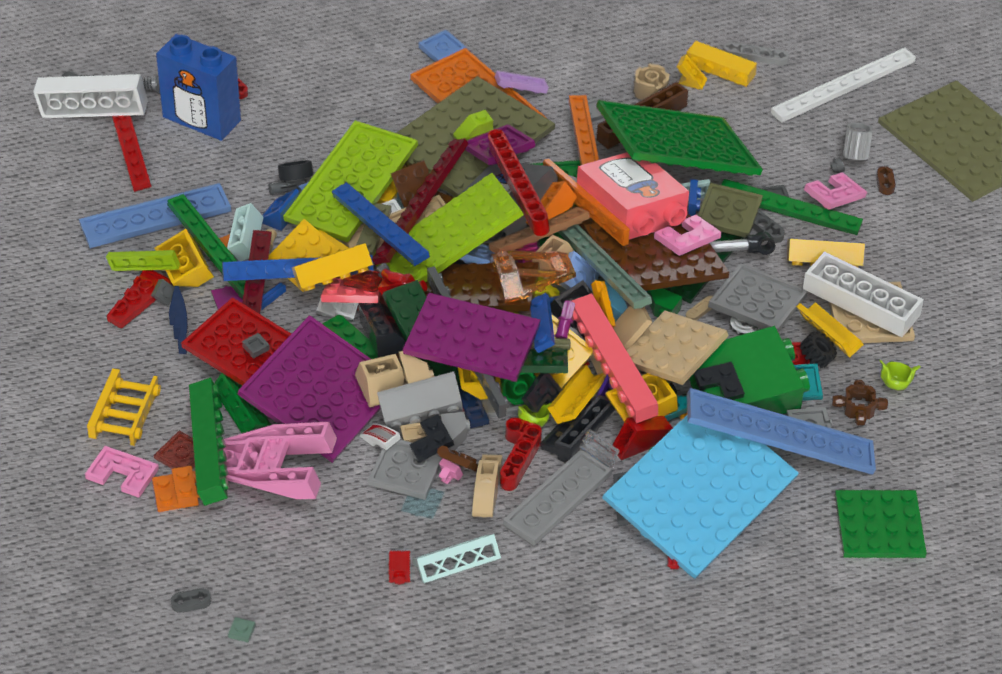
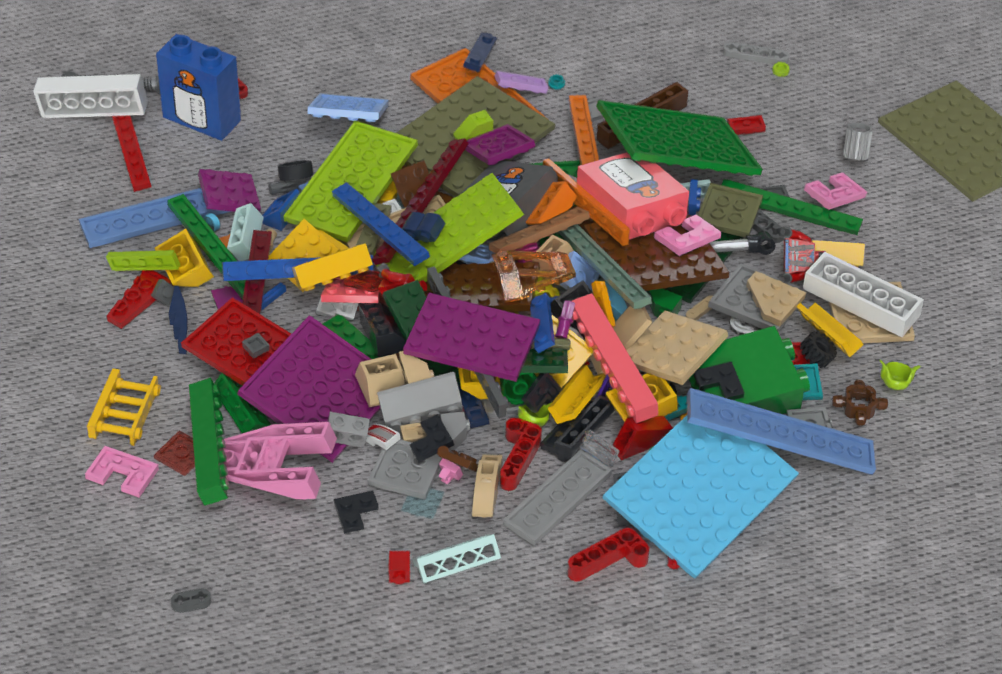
(176, 489): orange plate -> none
(213, 221): none -> medium azure tile
(227, 190): none -> magenta plate
(241, 629): sand green plate -> none
(348, 106): none -> light blue plate
(349, 429): none -> light grey brick
(351, 507): none -> black plate
(424, 226): none -> dark blue brick
(440, 45): medium blue plate -> none
(480, 52): none -> dark blue plate
(518, 182): red beam -> none
(556, 82): none -> teal plate
(611, 549): none -> red beam
(650, 80): tan brick -> none
(690, 73): yellow slope -> none
(722, 63): yellow brick -> none
(747, 125): none -> red plate
(774, 297): none -> tan plate
(781, 69): none -> lime tile
(798, 255): none -> torso
(837, 165): dark grey plate -> none
(842, 85): white plate -> none
(880, 524): green plate -> none
(889, 180): reddish brown beam -> none

